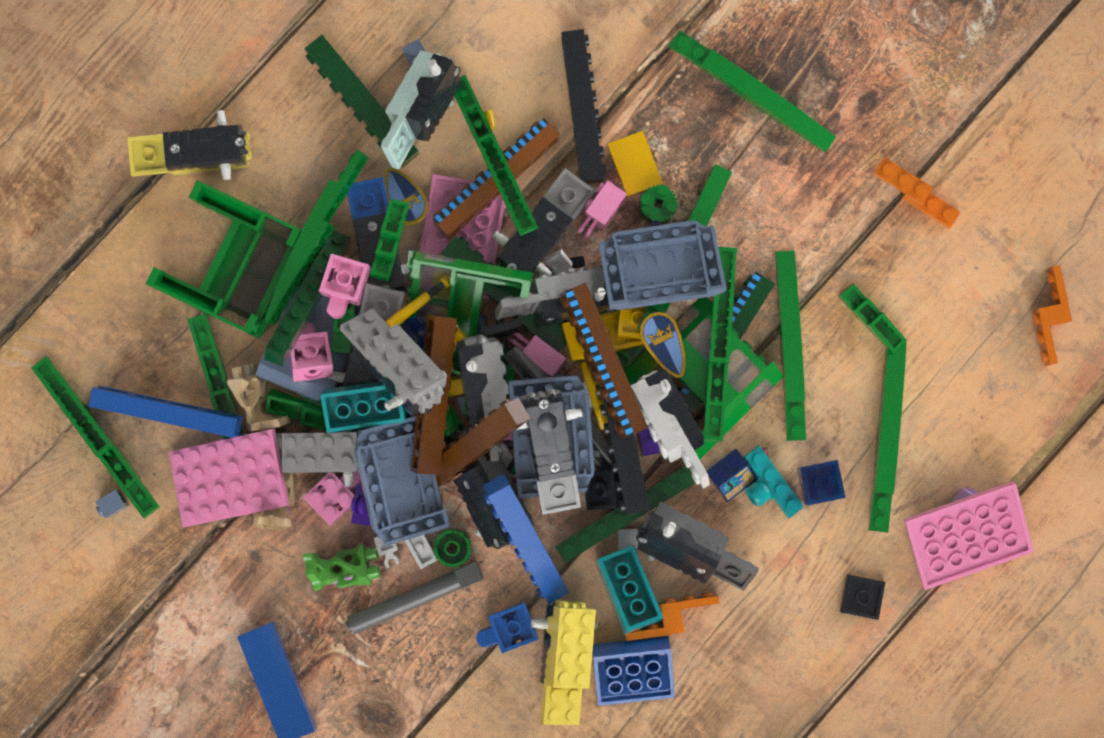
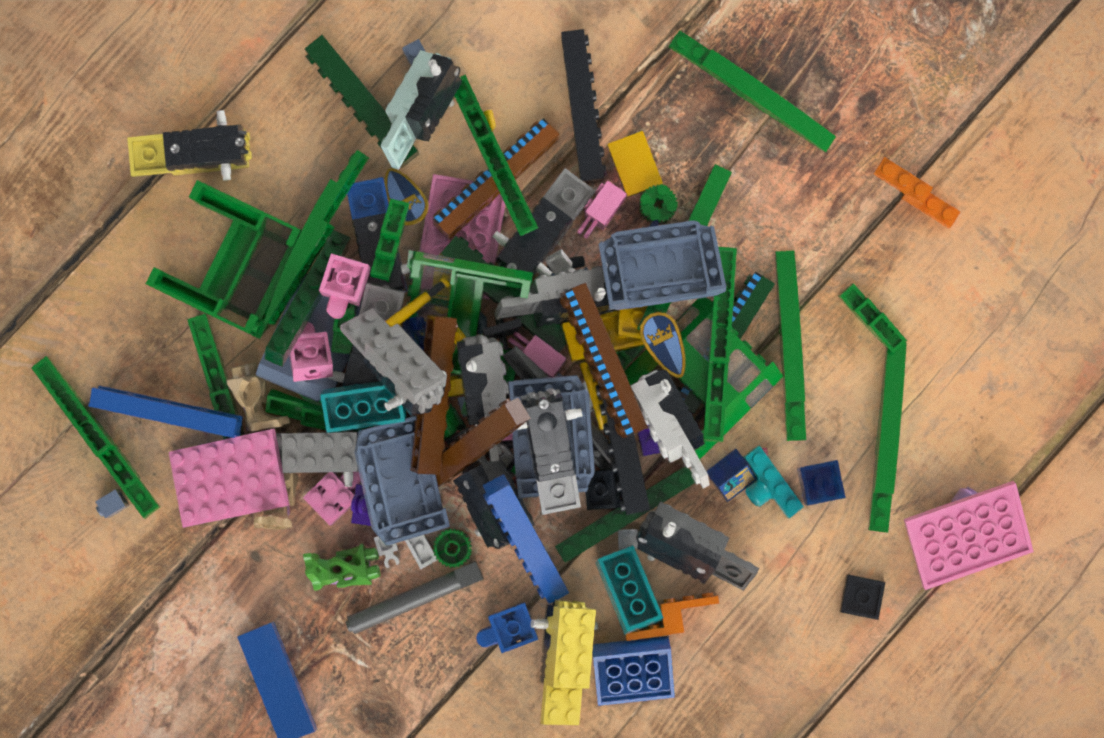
(1052, 315): orange bracket -> none

